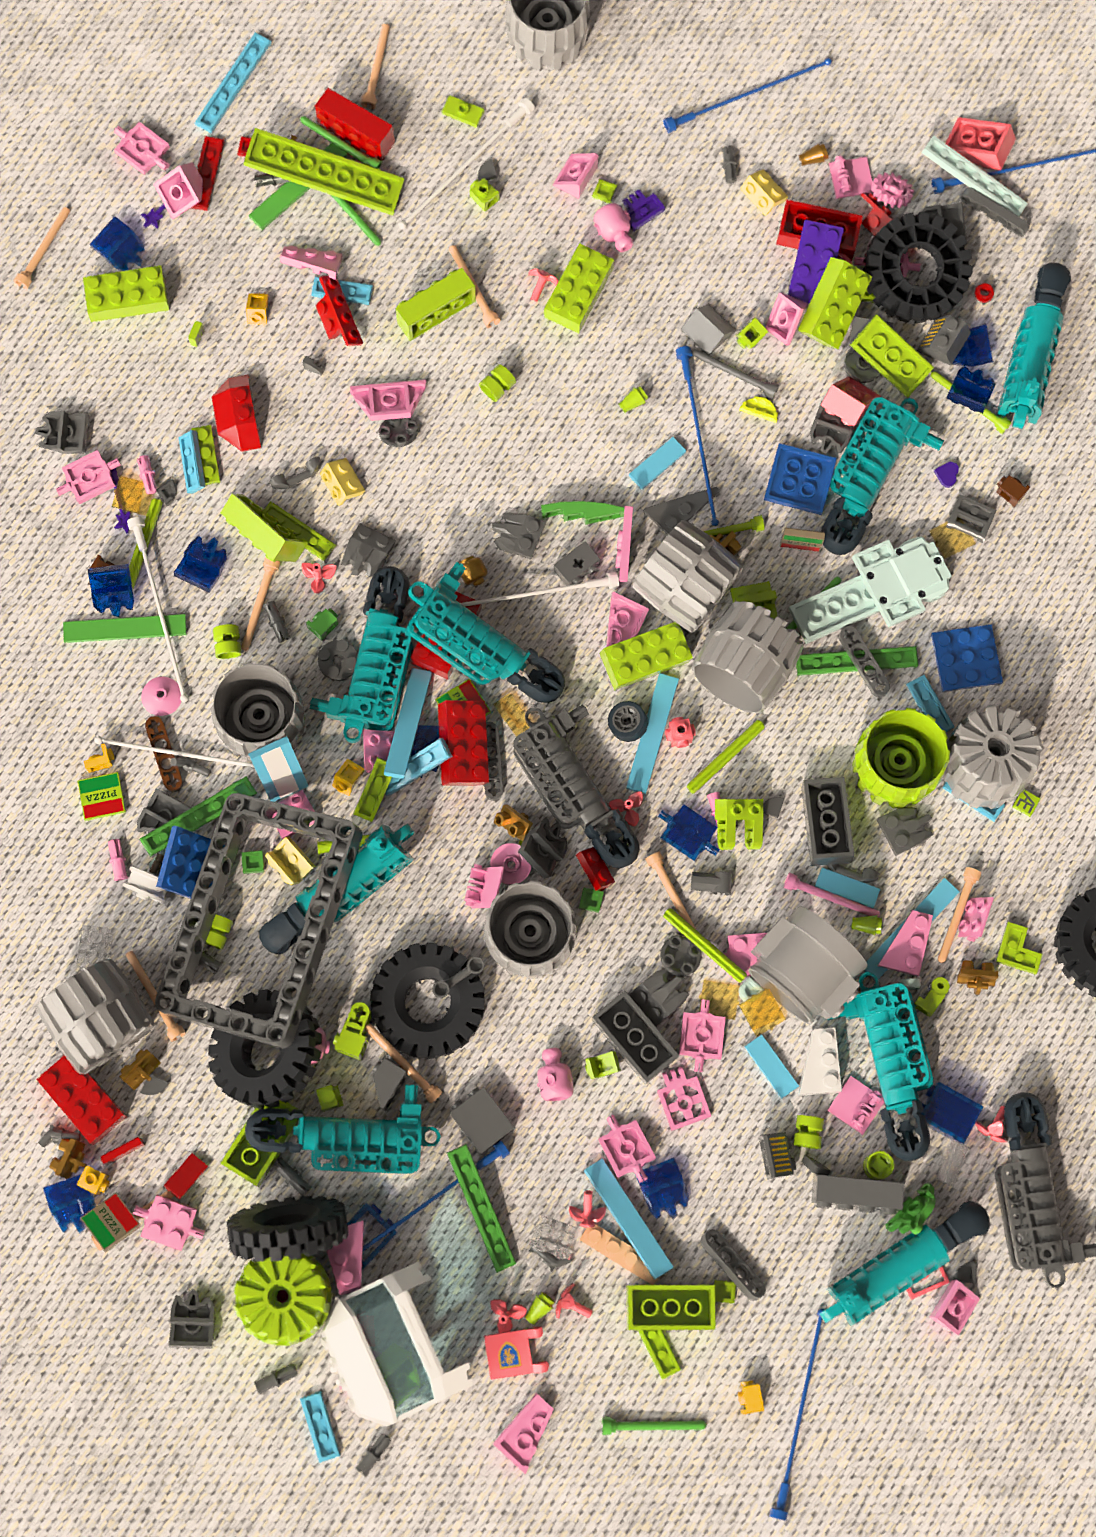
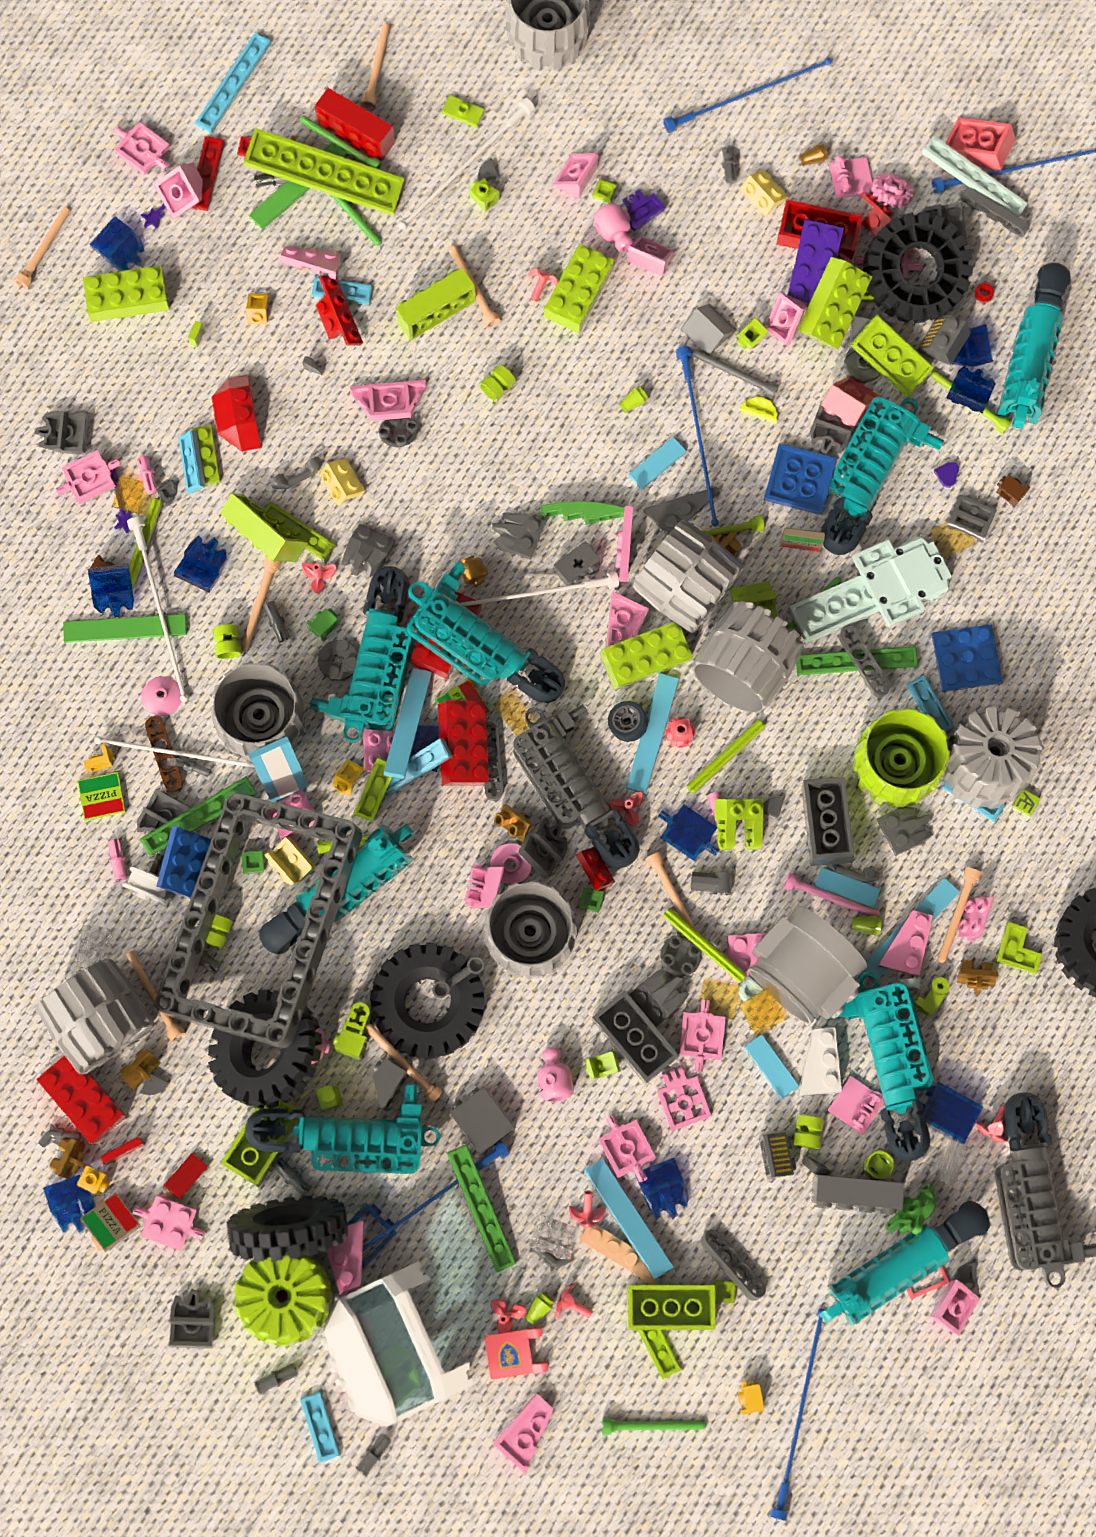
(650, 255): none -> bright pink slope

